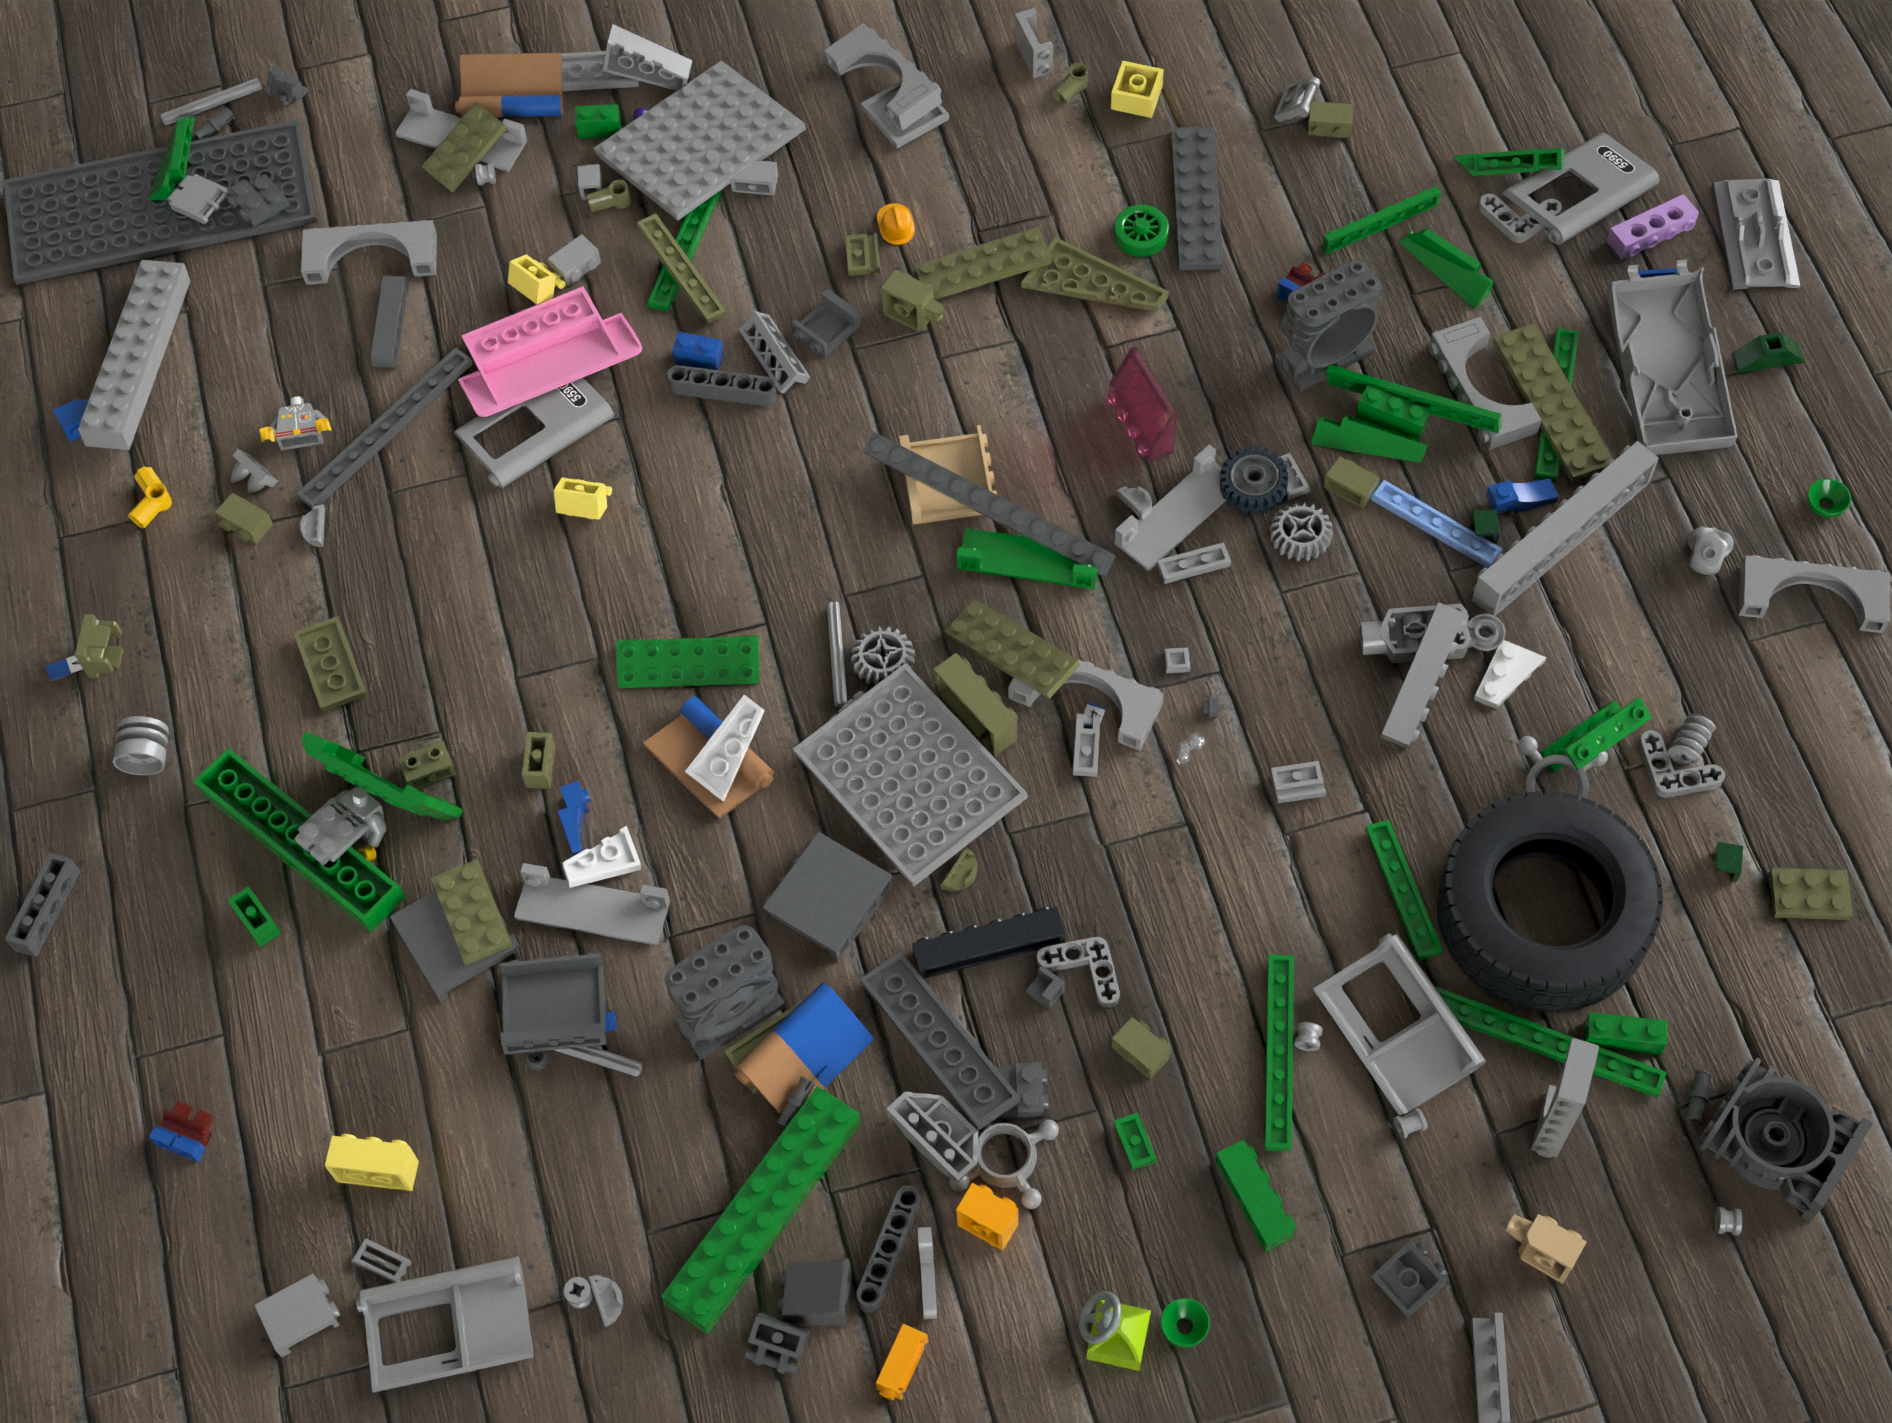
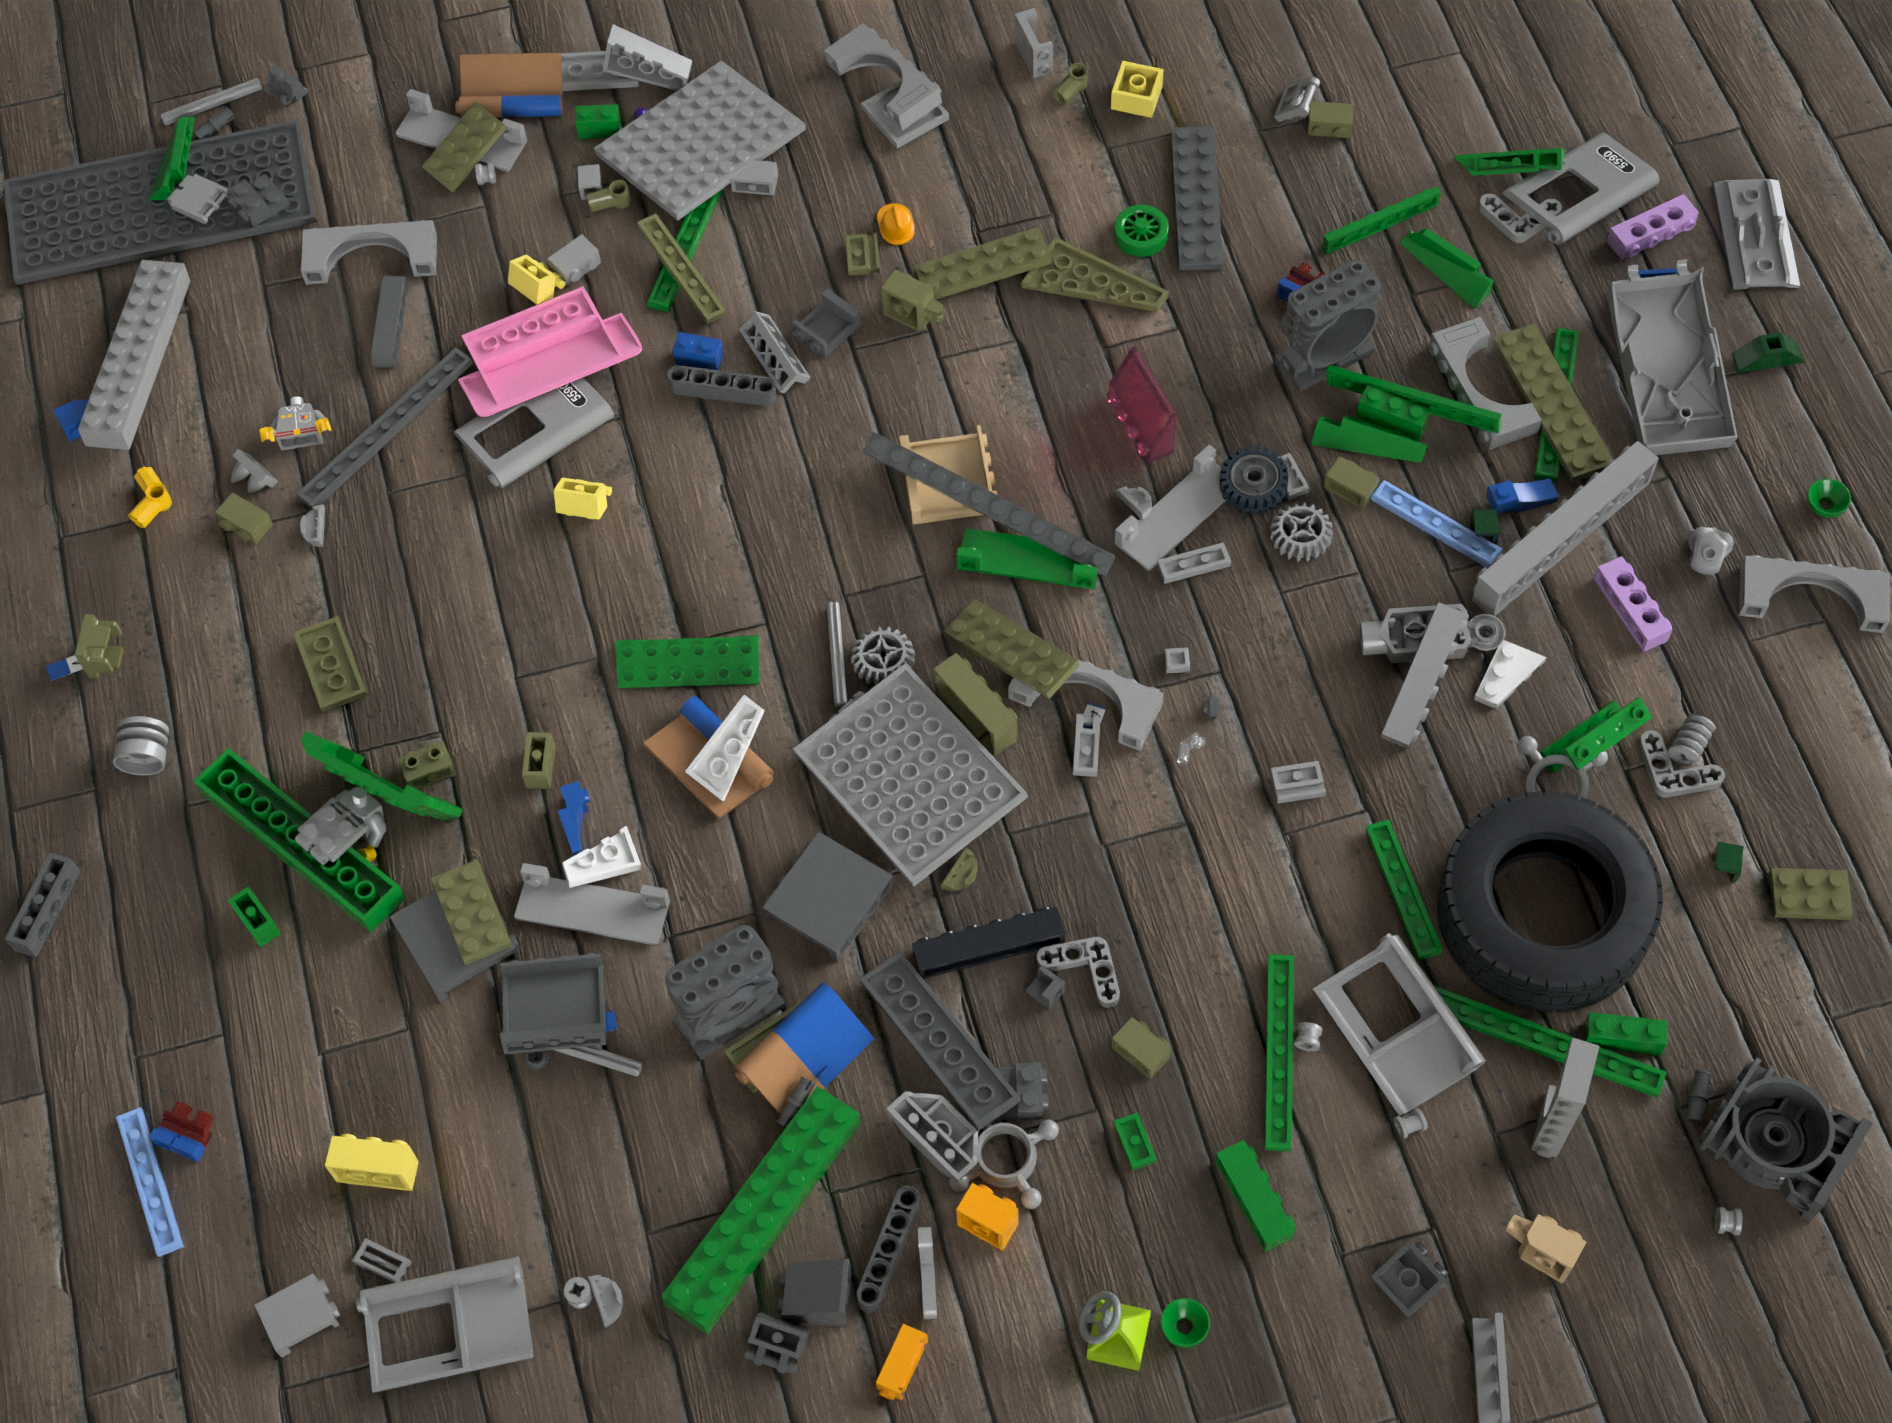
(149, 1182): none -> light blue tile
(1633, 615): none -> lavender brick

